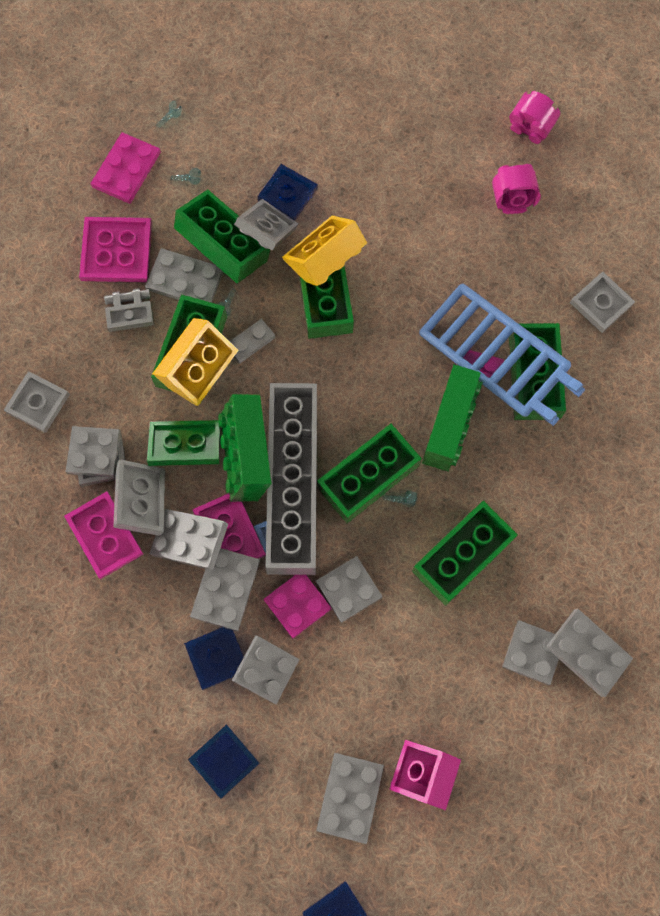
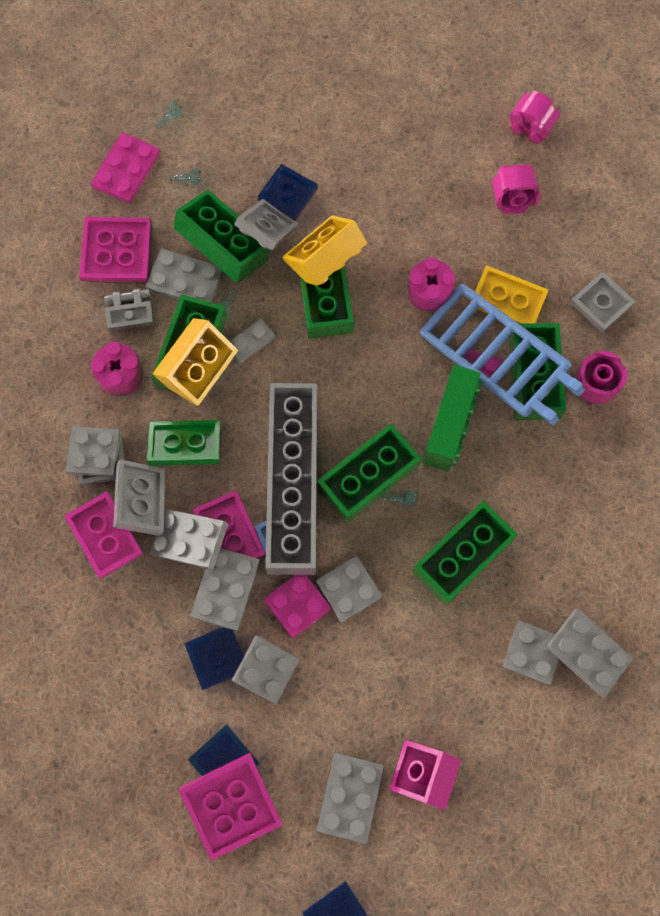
(36, 402): light grey plate -> none
(105, 367): none -> dark pink brick
(230, 806): none -> dark pink plate
(244, 448): green brick -> none
(430, 284): none -> dark pink brick
(511, 295): none -> yellow plate
(612, 374): none -> dark pink brick

